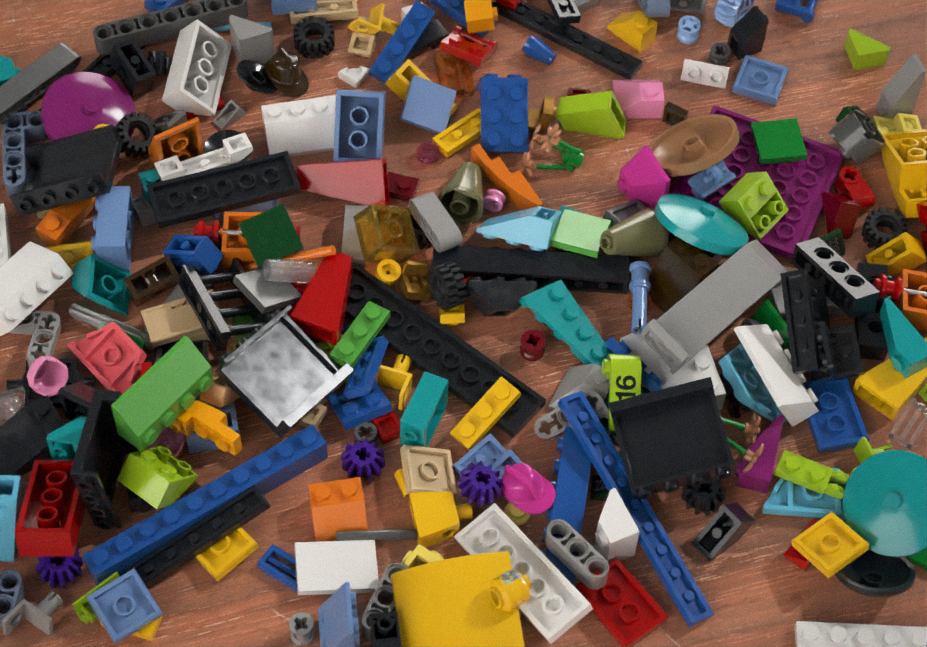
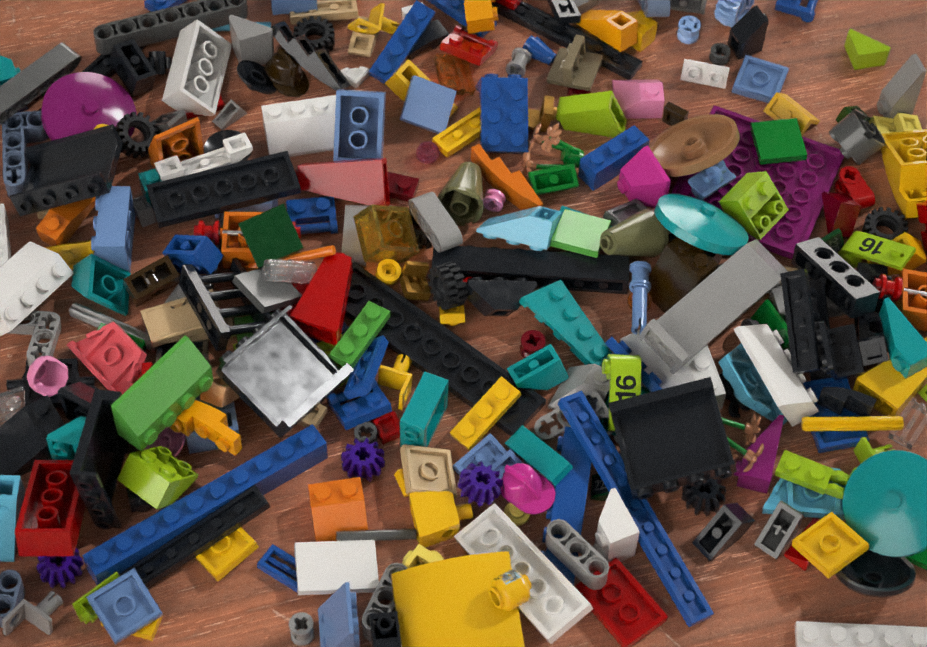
(313, 211): none -> blue plate
(315, 62): none -> black slope
(519, 59): none -> light grey bush
(539, 370): none -> teal slope
(539, 455): none -> teal tile
(553, 179): none -> green slope
(575, 66): none -> dark tan bracket
(608, 159): none -> blue brick
(611, 27): none -> light orange slope
(779, 530): none -> dark grey slope
(784, 107): none -> yellow panel
(838, 398): none -> black slope
(854, 423): none -> yellow axle
(873, 350): none -> black plate
(875, 249): none -> lime door

